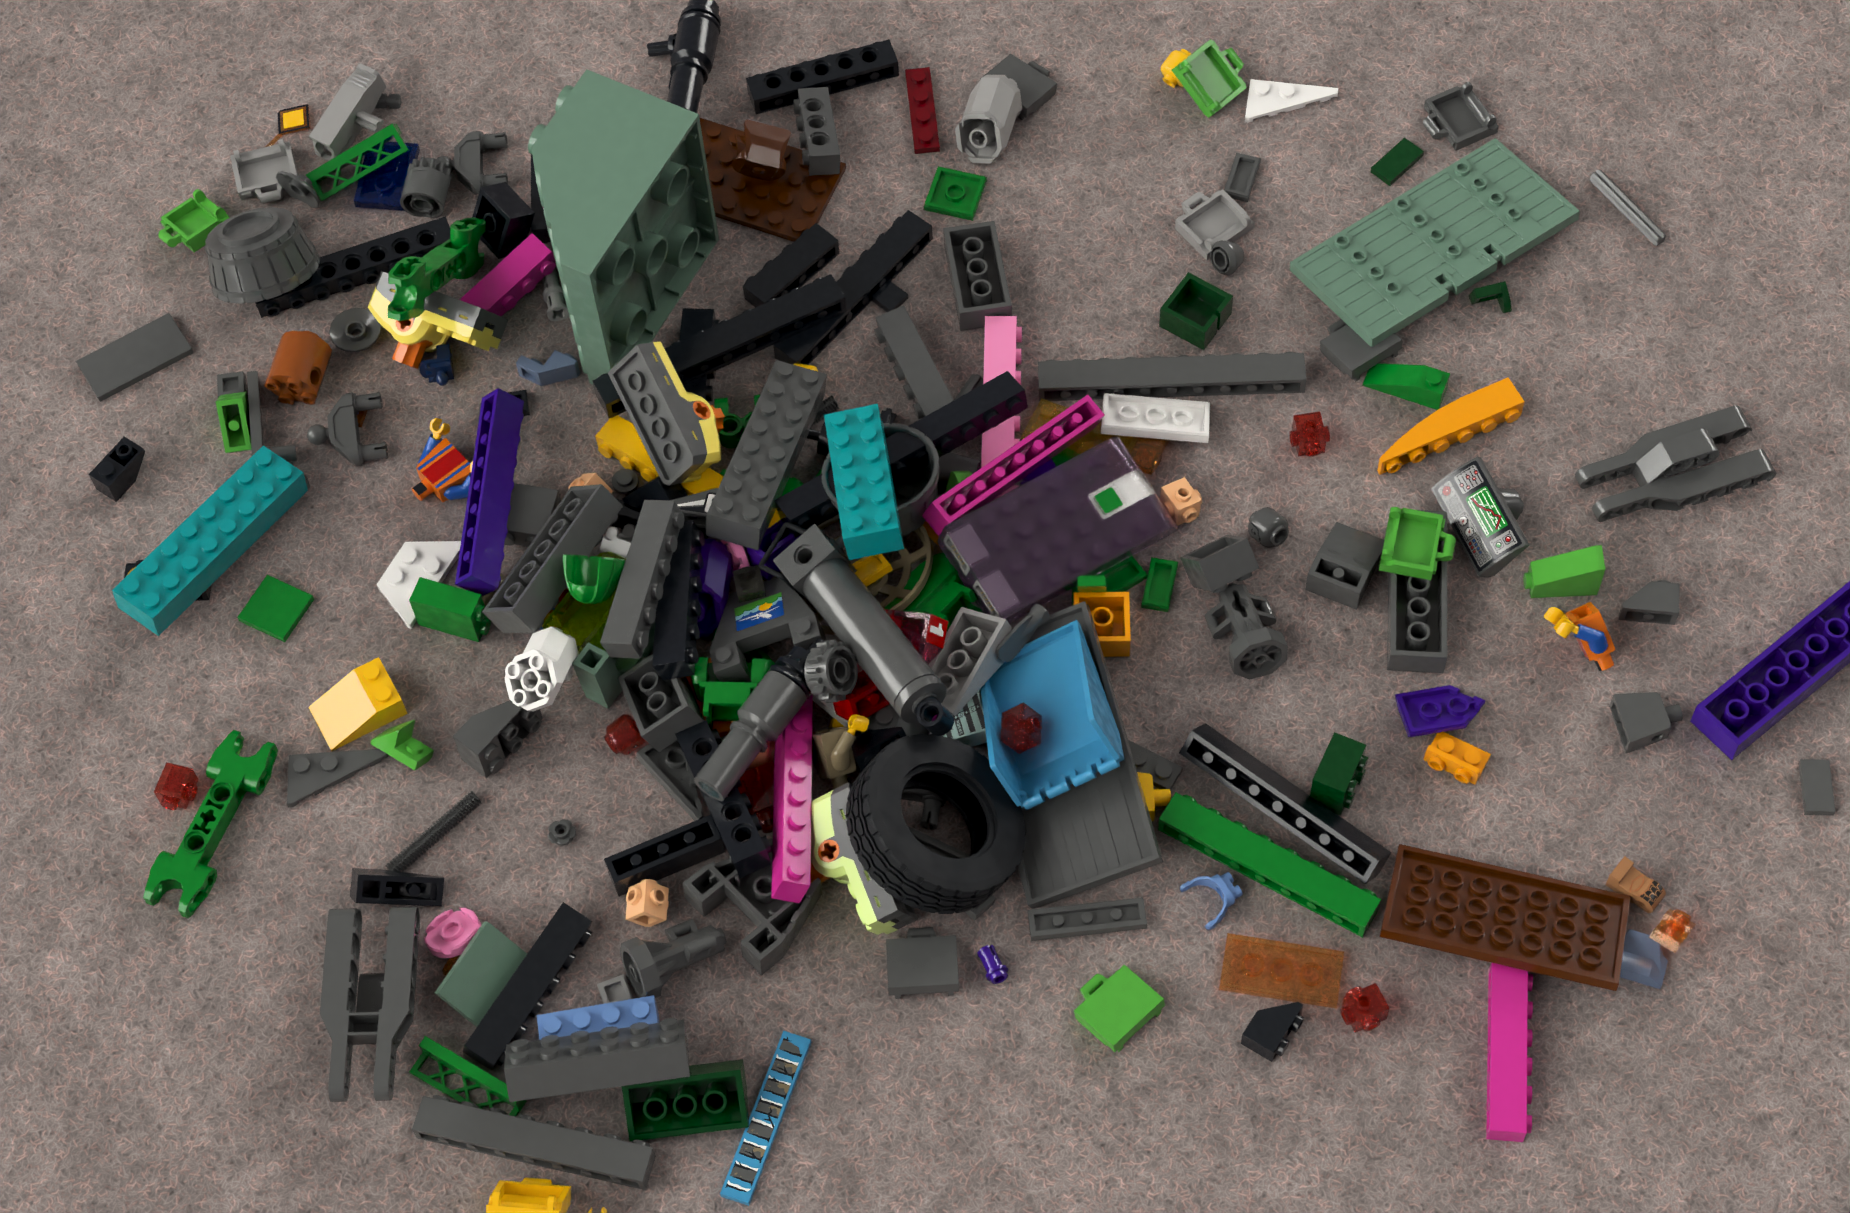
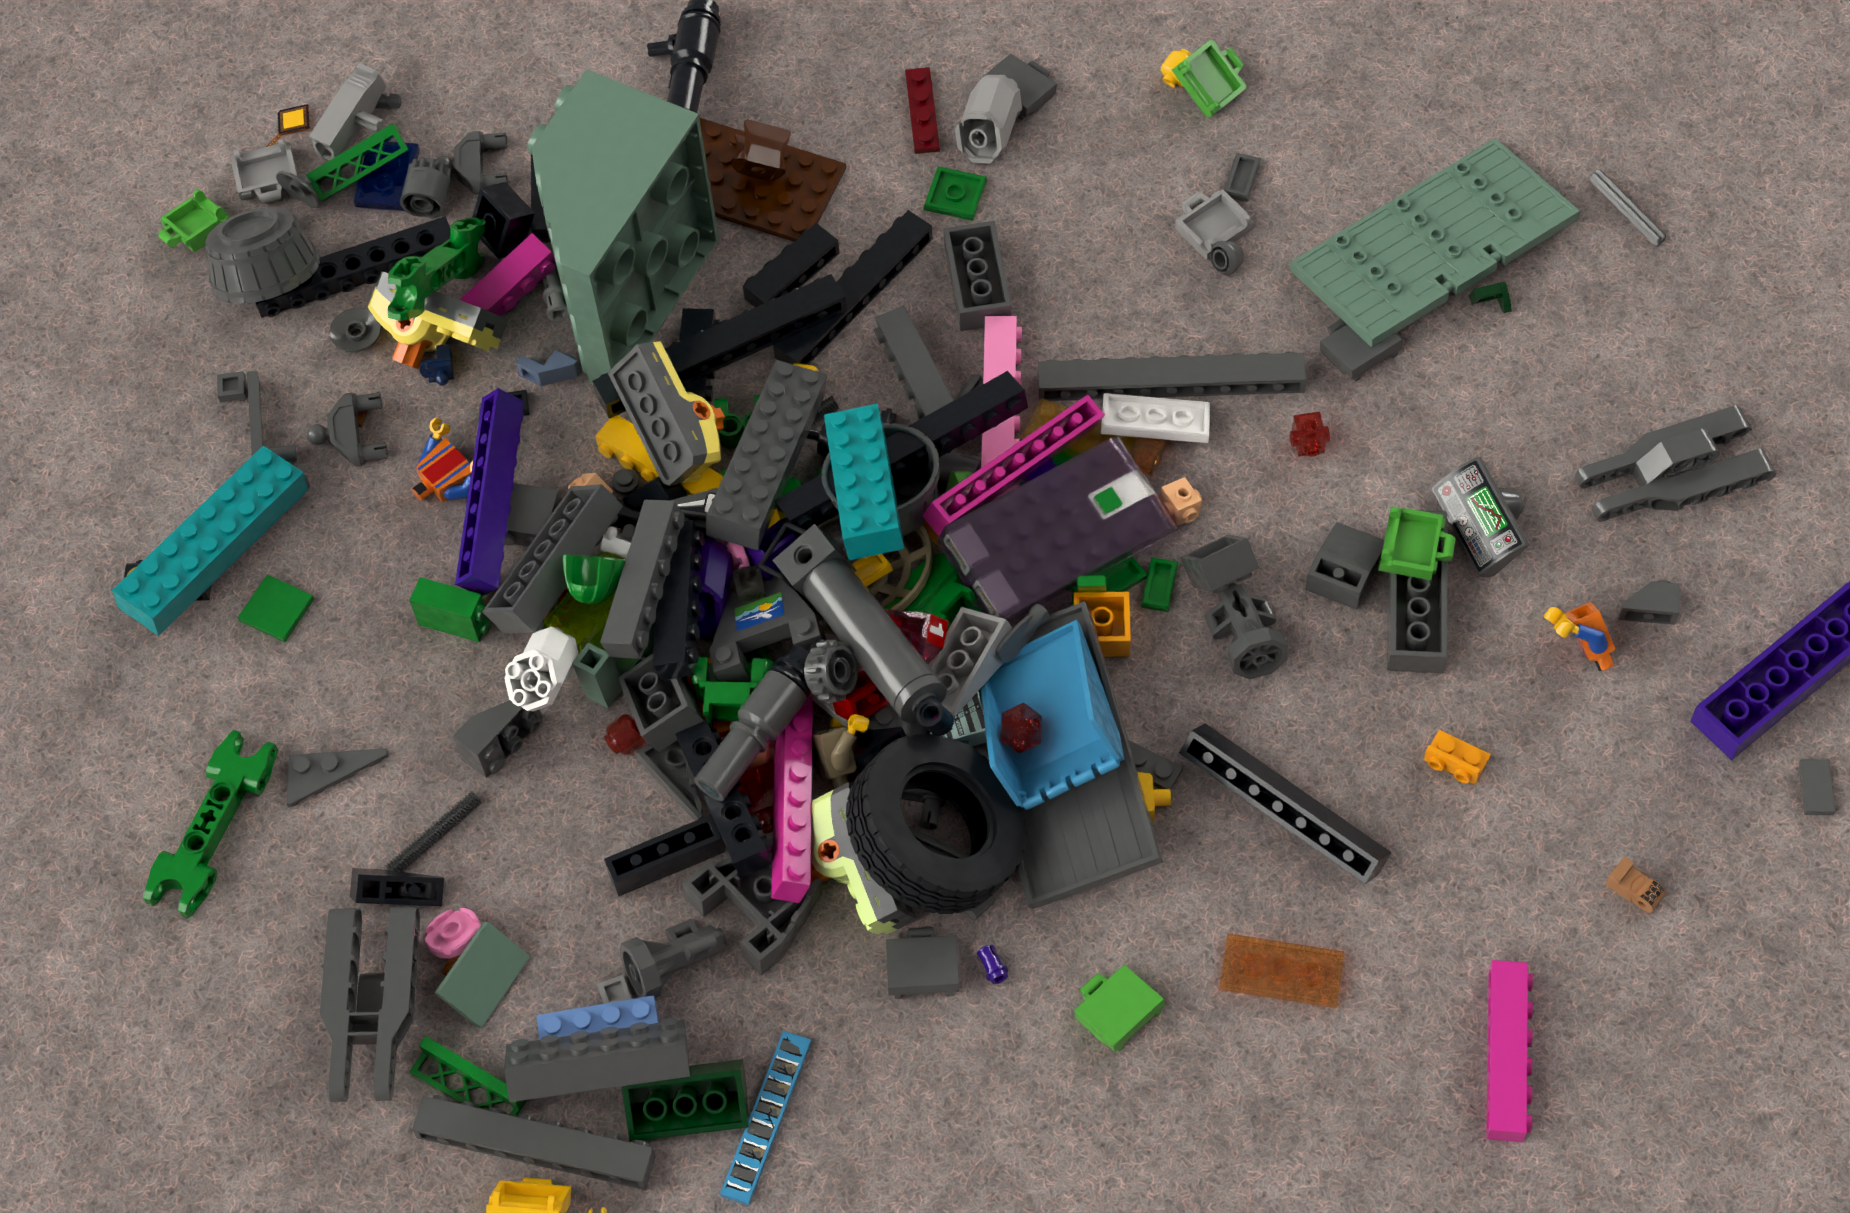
(118, 469): black slope -> none
(134, 357): dark grey tile -> none
(176, 786): clear red brick -> none
(234, 421): bright green slope -> none
(298, 367): dark orange cylinder -> none
(357, 705): yellow slope -> none
(402, 746): bright green slope -> none
(416, 560): white wing -> none
(527, 986): black brick -> none
(561, 839): dark grey plate -> none
(647, 903): light nougat brick -> none
(817, 130): dark grey brick -> none
(835, 71): black brick -> none
(889, 296): black tile -> none
(1087, 919): dark grey plate -> none
(1195, 311): dark green piece -> none
(1223, 886): medium blue helmet -> none
(1268, 527): dark grey head -> none
(1269, 864): green brick -> none
(1270, 1028): black slope -> none
(1277, 97): white wing -> none
(1339, 773): dark green brick -> none
(1364, 1008): clear red brick -> none
(1397, 161): dark green tile -> none
(1410, 382): green slope -> none
(1436, 710): dark purple tile -> none
(1454, 423): light orange slope -> none
(1459, 117): dark grey piece -> none
(1506, 917): reddish brown plate -> none
(1566, 574): bright green slope -> none
(1642, 718): dark grey torso -> none
(1643, 960): sand blue slope -> none
(1673, 929): clear orange slope -> none

